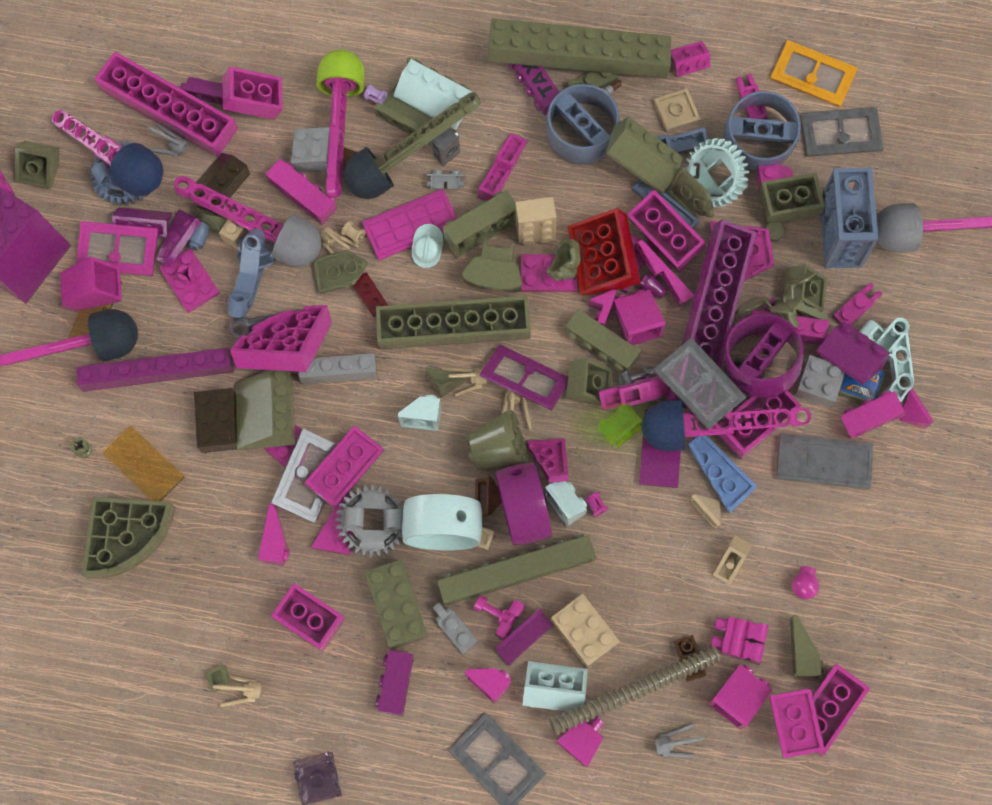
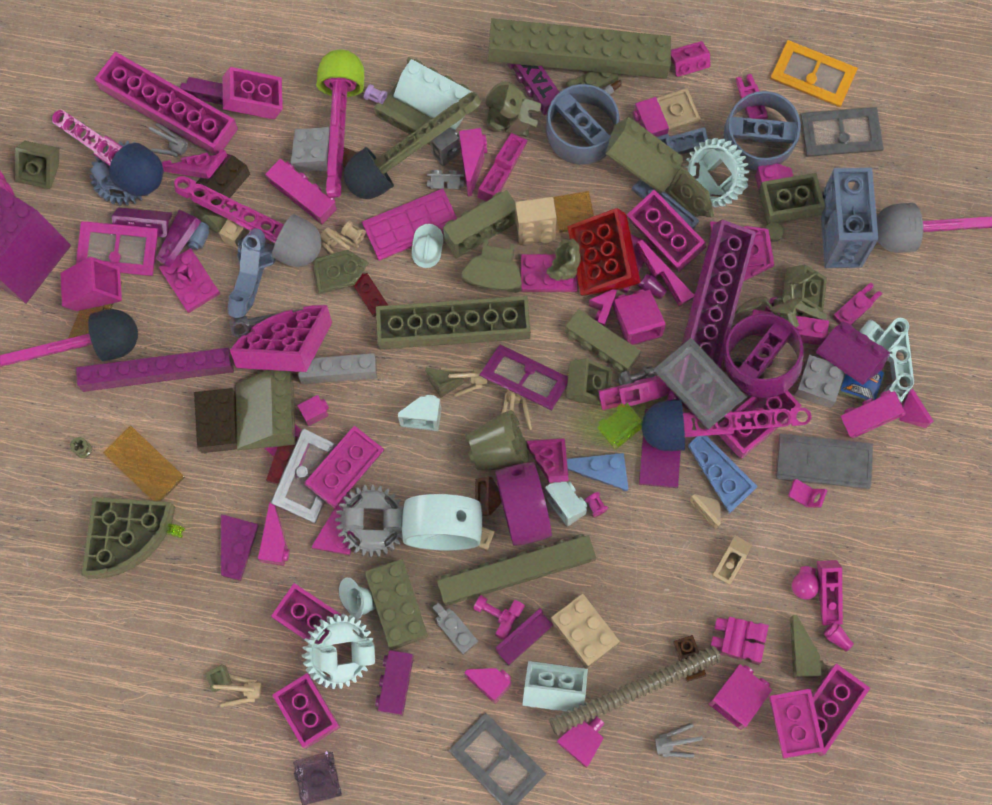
(175, 530): none -> clear neon green bush
(196, 165): none -> dark pink wing
(236, 545): none -> magenta wing
(279, 463): none -> dark red hinge
(306, 711): none -> dark pink brick
(313, 410): none -> dark pink brick
(324, 655): none -> light aqua piece
(355, 599): none -> light aqua piece
(473, 148): none -> dark pink slope
(509, 102): none -> olive piece
(572, 209): none -> clear yellow tile
(604, 468): none -> medium blue wing
(651, 117): none -> dark pink brick
(805, 494): none -> dark pink bracket
(830, 591): none -> dark pink slope
(836, 635): none -> dark pink cone

